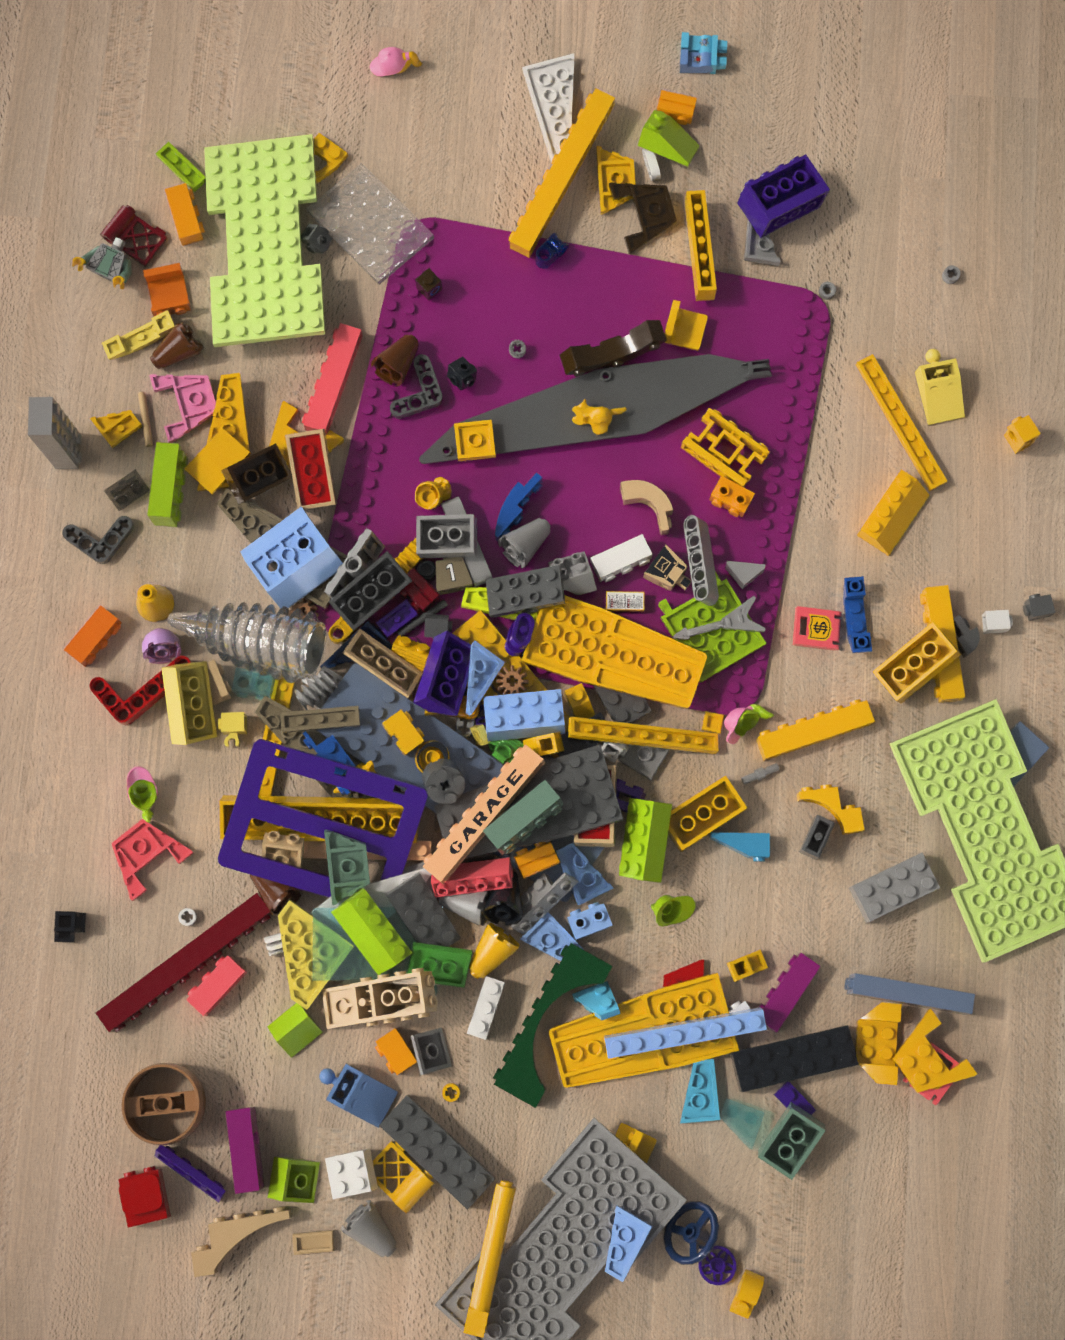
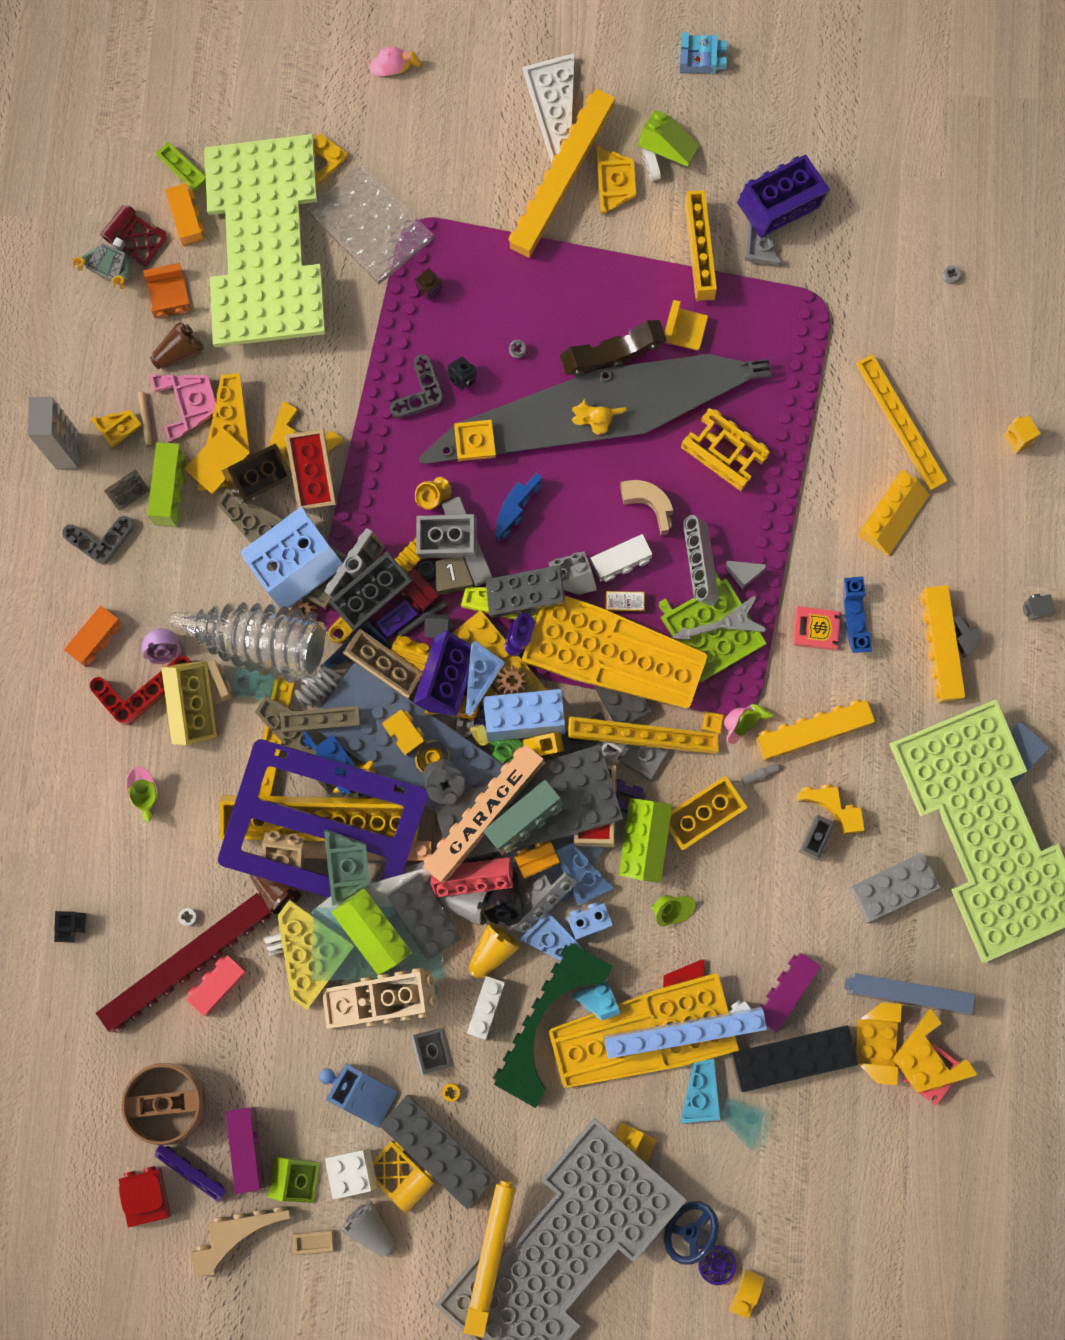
(140, 337): light yellow slope -> none
(141, 846): coral wing -> none
(154, 602): yellow cone -> none
(233, 725): light yellow brick -> none
(294, 1029): lime slope -> none
(316, 238): dark grey brick -> none
(333, 378): coral brick -> none
(396, 360): reddish brown cone -> none
(396, 1052): light orange brick -> none
(447, 964): bright green tile -> none
(524, 541): light grey cone -> none
(553, 249): clear blue piece -> none
(579, 702): yellow slope -> none
(626, 1242): light blue wing -> none
(652, 209): dark brown wing -> none
(667, 570): torso -> none
(677, 106): light orange brick -> none
(731, 497): light orange brick -> none
(747, 844): dark azure slope -> none
(747, 965): yellow brick -> none
(788, 1093): dark purple plate -> none
(791, 1140): sand green brick -> none
(831, 286): light grey axle -> none
(916, 663): yellow brick -> none
(940, 395): light yellow slope -> none
(996, 621): white brick -> none

